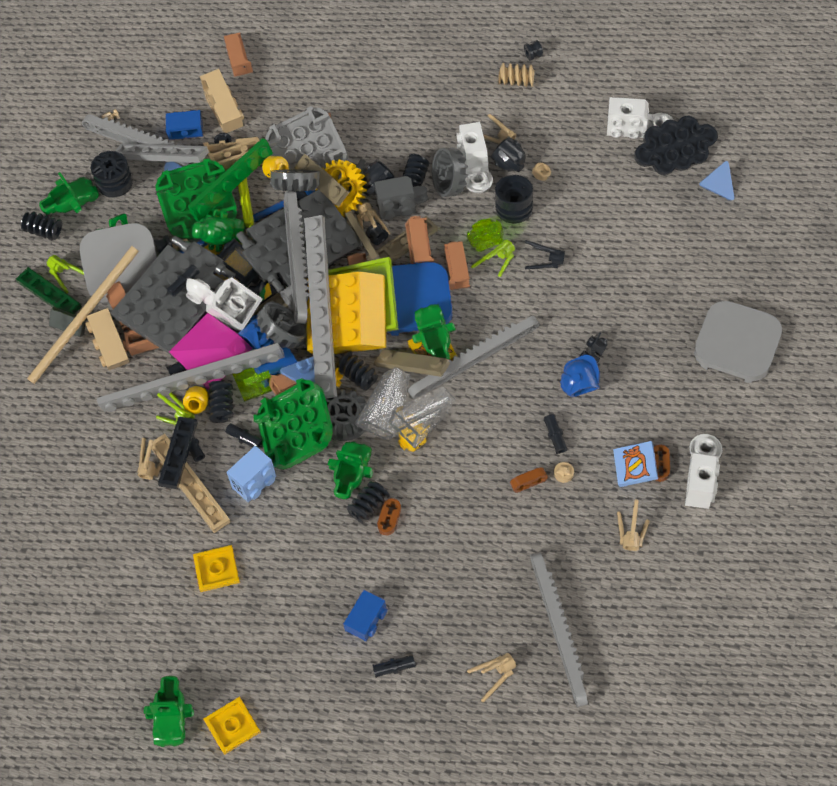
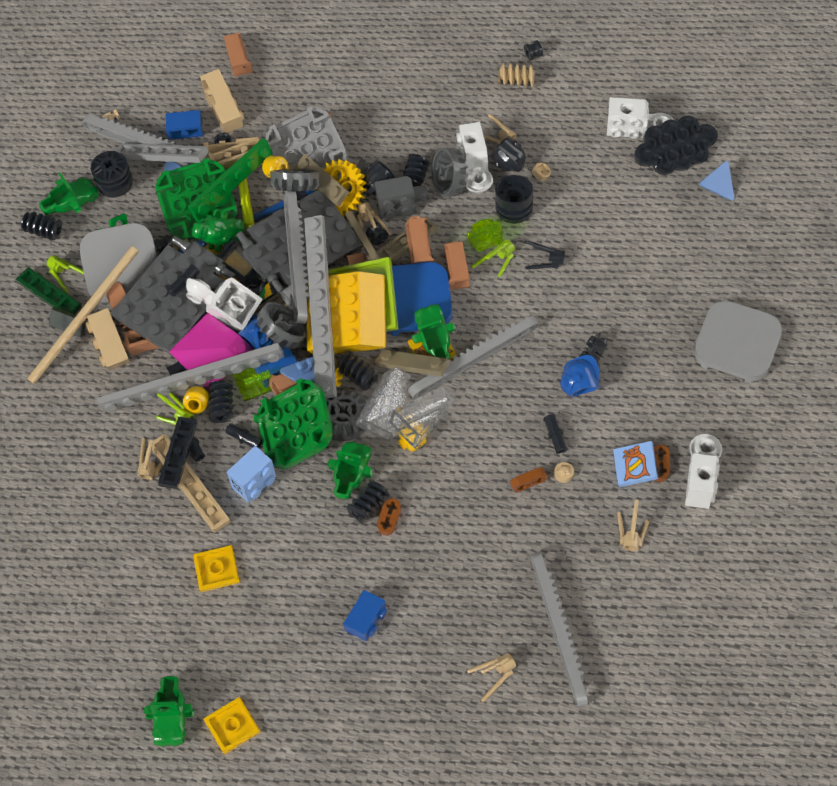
(394, 666): black pin -> none

